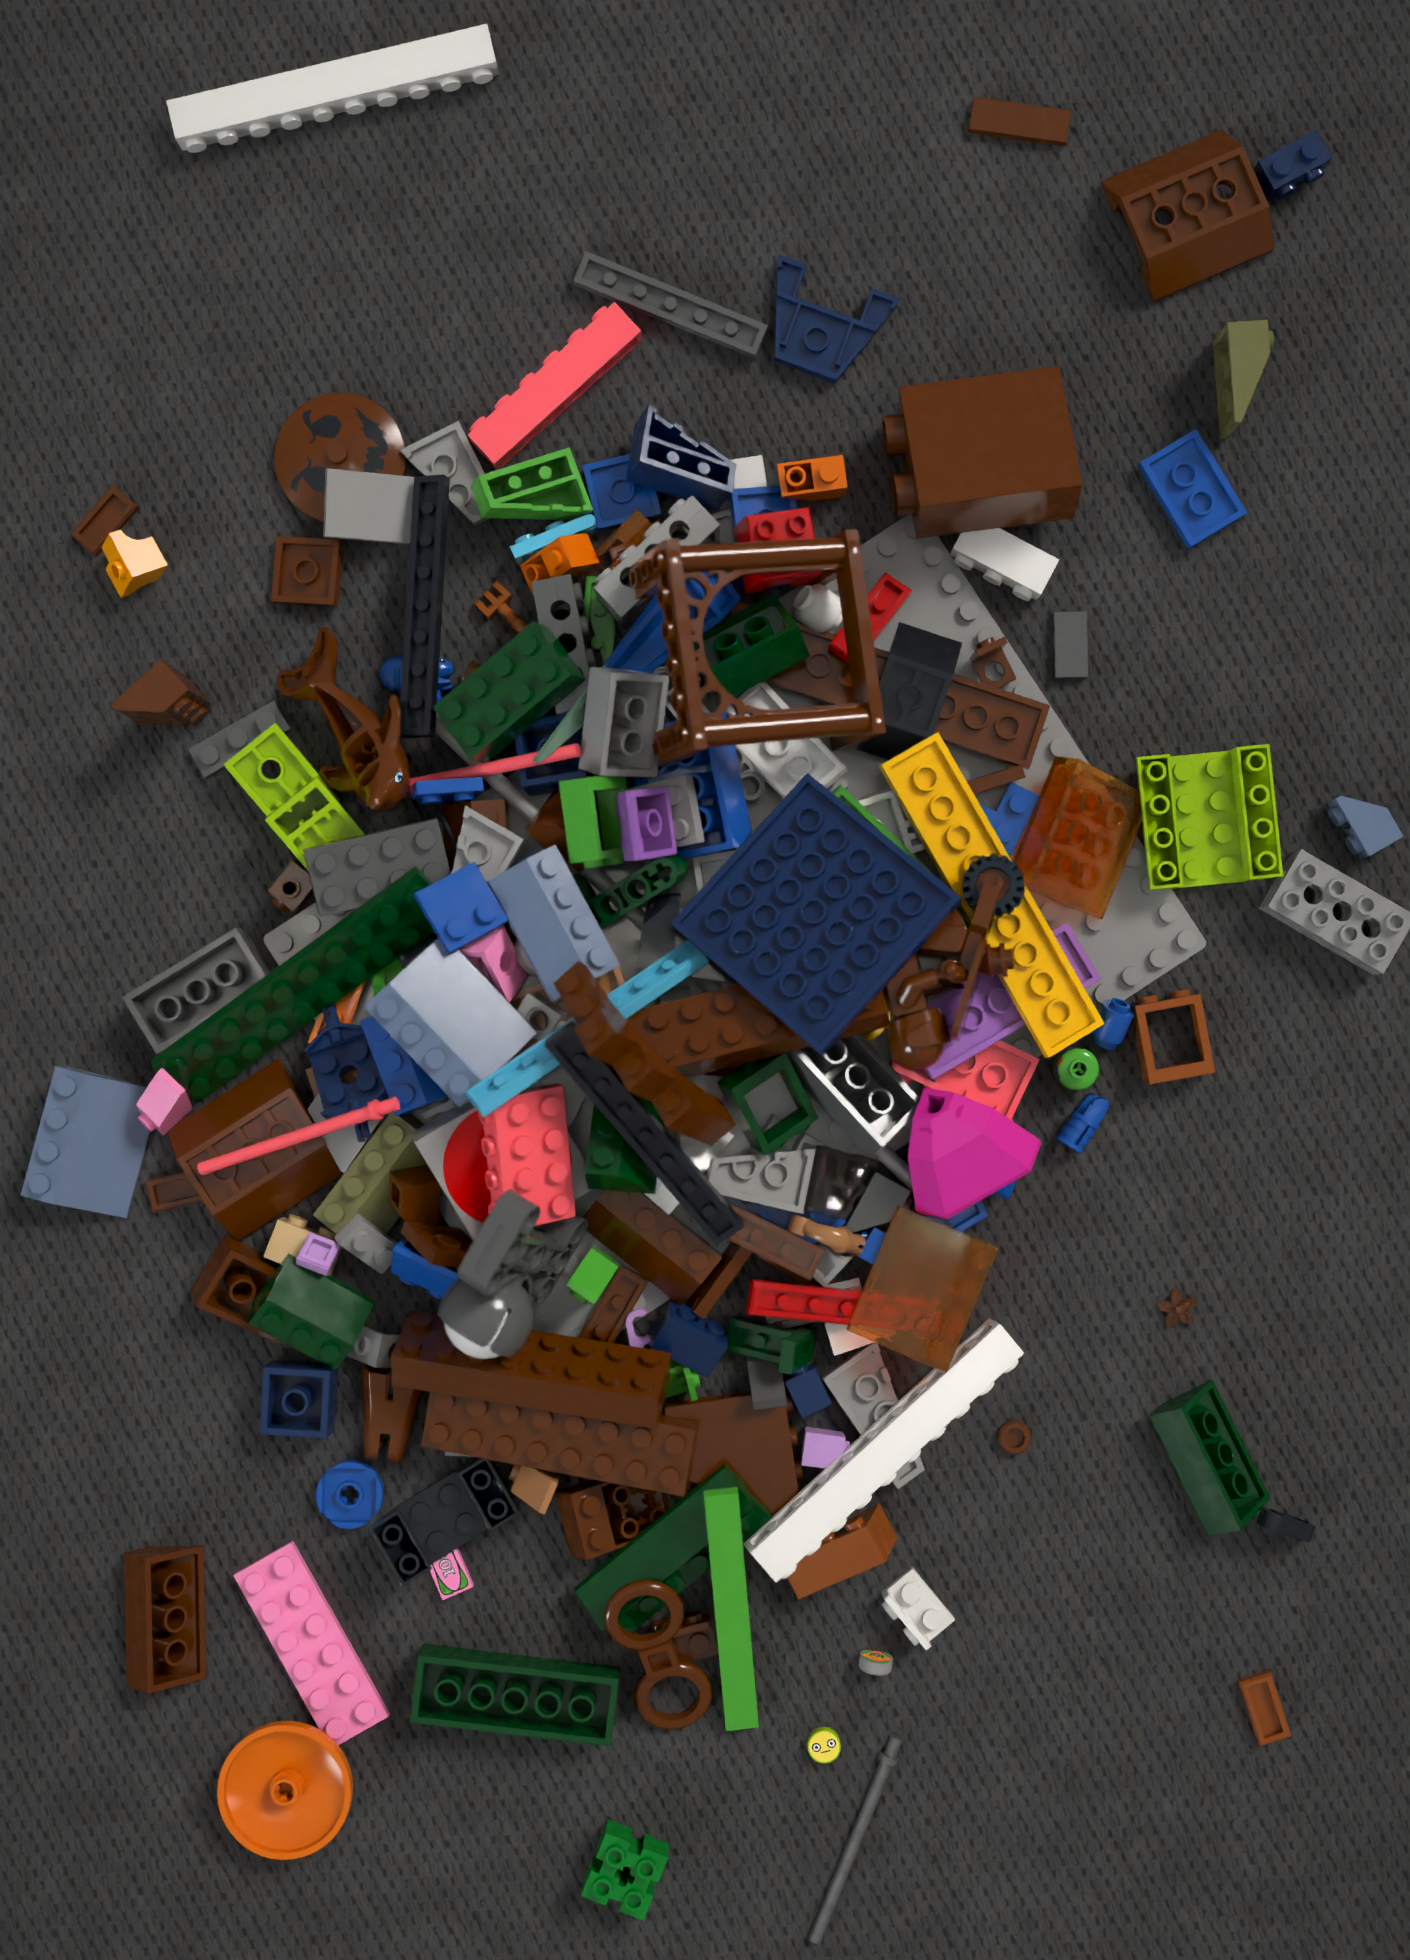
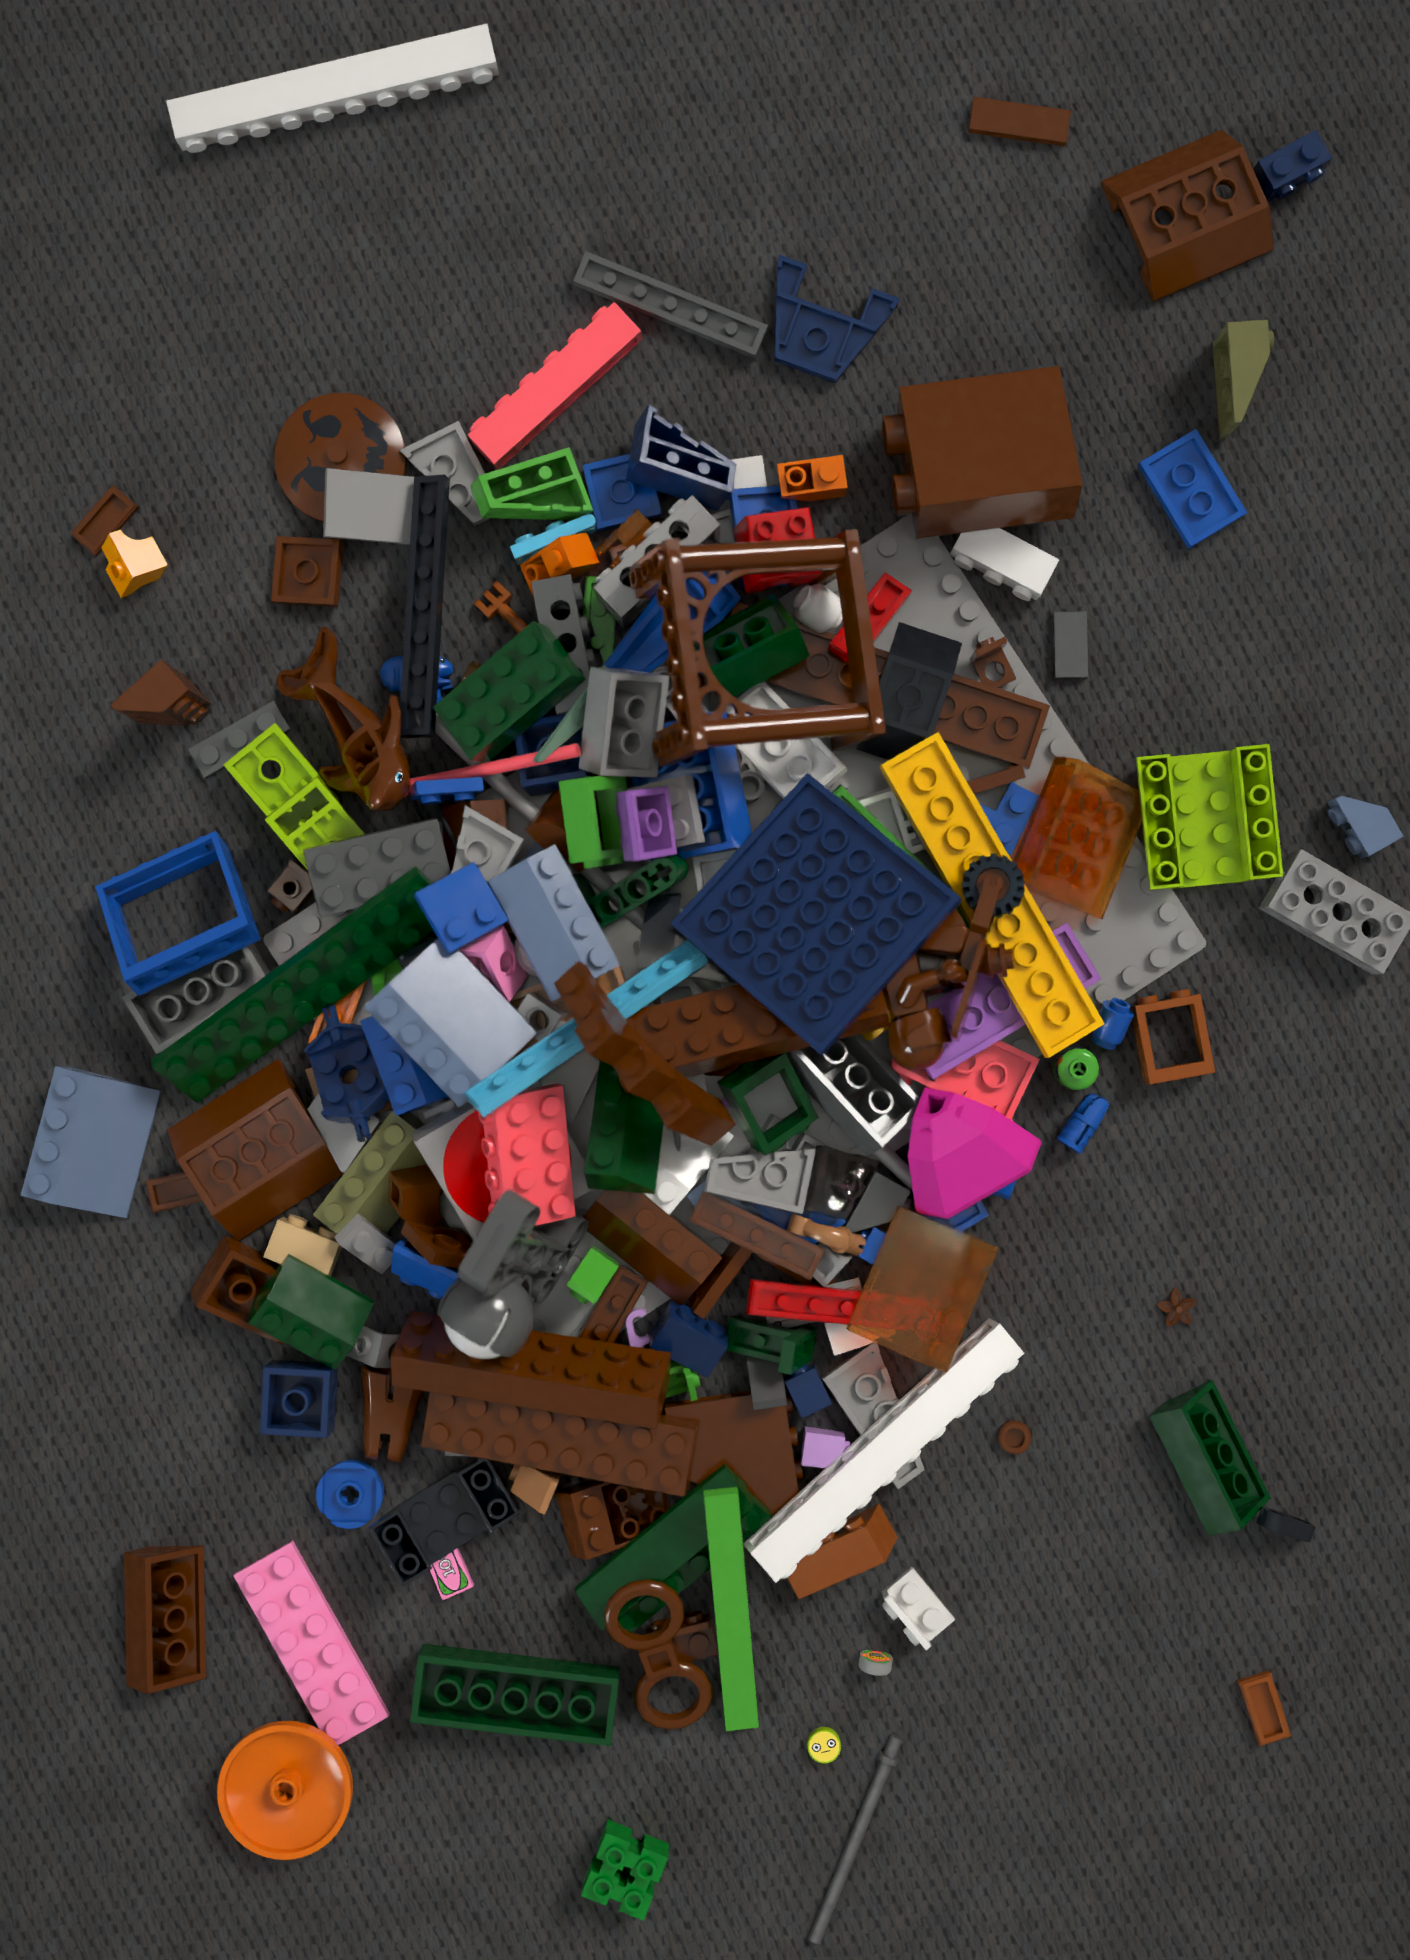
(163, 1103): bright pink slope -> none
(193, 952): none -> blue window
(318, 1254): lavender tile -> none
(374, 1110): coral bar -> none
(645, 1136): black plate -> none

